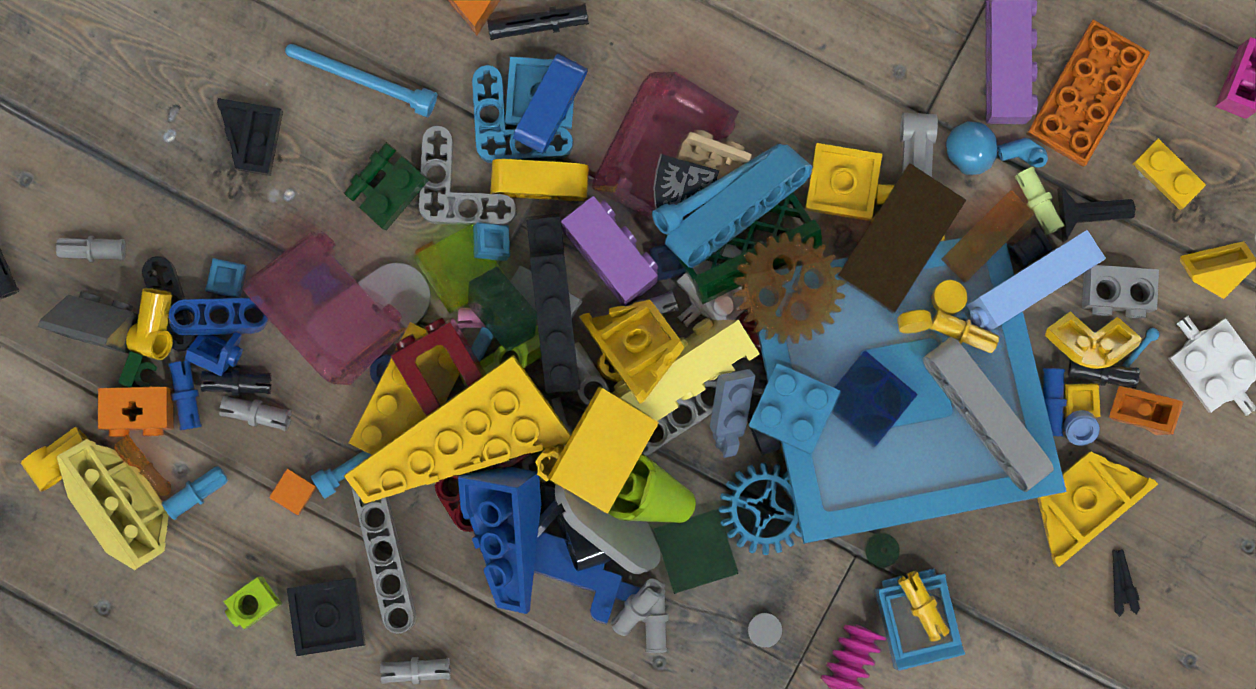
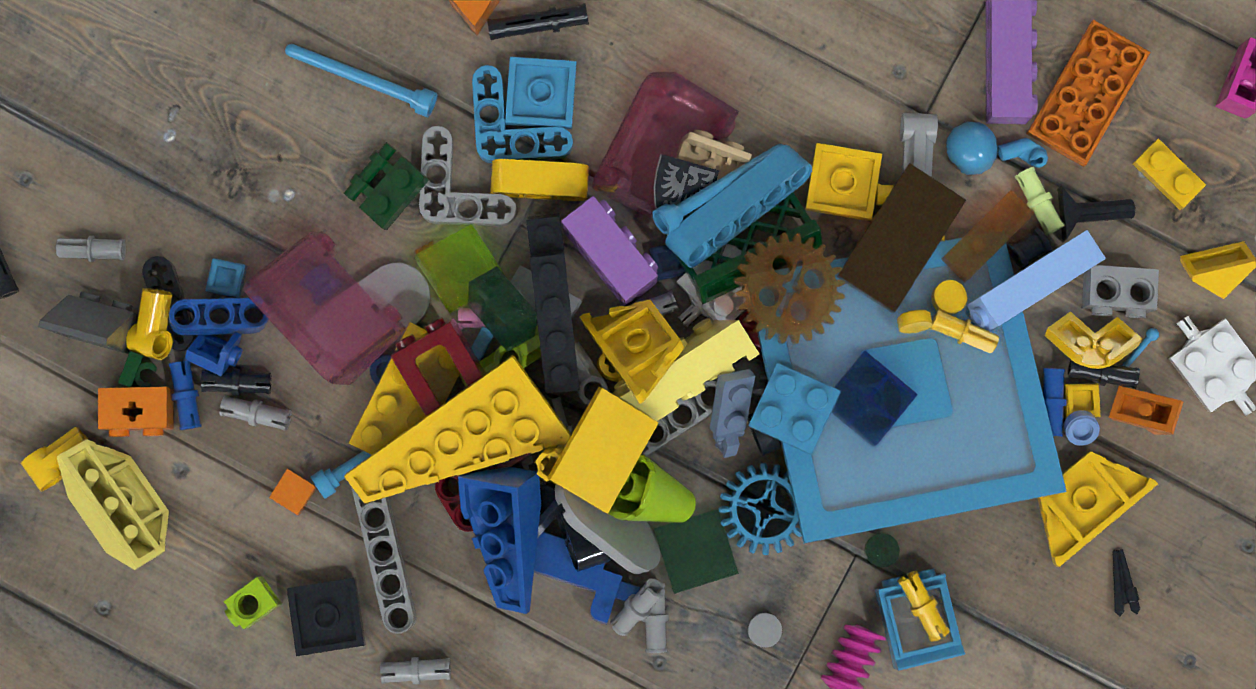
(135, 457): clear orange piece -> none
(195, 492): dark azure axle -> none
(251, 134): black wing -> none
(491, 241): dark azure tile -> none
(550, 103): blue beam -> none
(988, 414): light grey beam -> none

